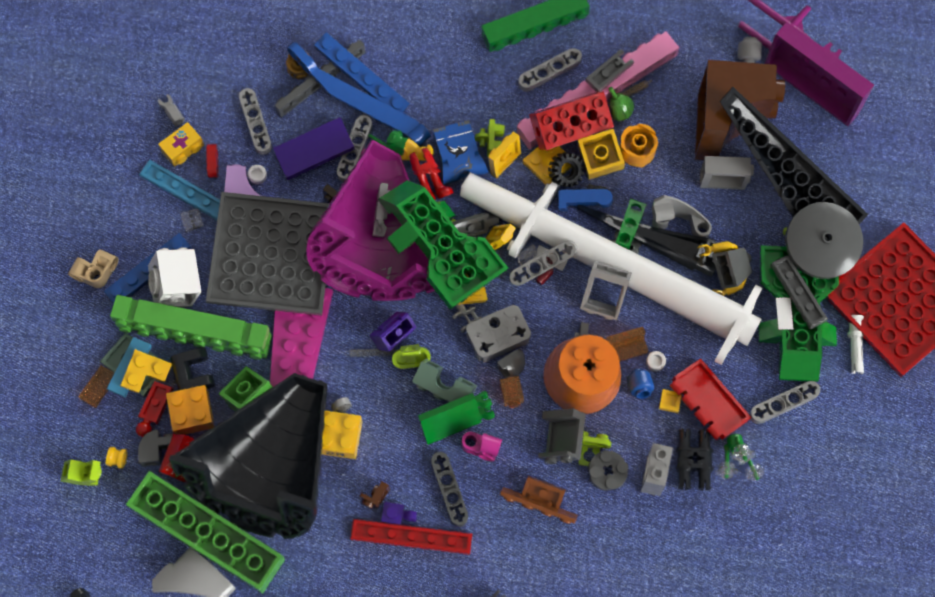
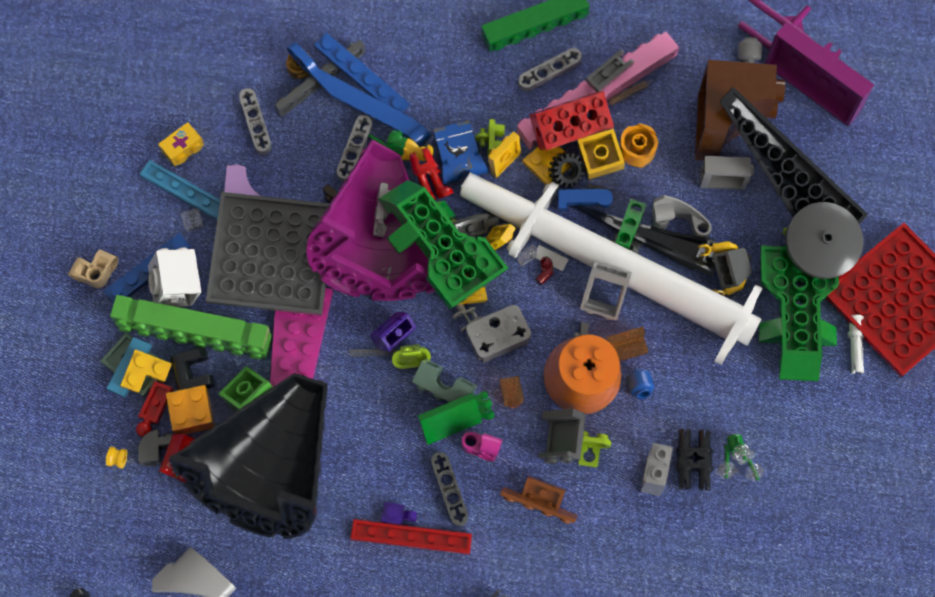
(81, 472): lime brick -> none
(96, 387): clear orange tile -> none
(172, 111): light grey bar -> none
(206, 532): bright green brick -> none
(212, 161): red beam -> none
(257, 174): white tile -> none
(314, 148): dark purple tile -> none
(341, 405): light grey tile -> none
(341, 434): yellow brick -> none
(378, 494): reddish brown bracket -> none
(512, 364): dark grey brick -> none
(542, 261): light grey beam -> none
(596, 471): dark grey plate -> none
(620, 106): bright green piece -> none
(656, 361): white tile -> none
(669, 401): yellow plate -> none
(711, 400): red hinge -> none
(784, 313): white sticker -> none
(784, 401): light grey beam -> none
(799, 292): dark grey tile -> none

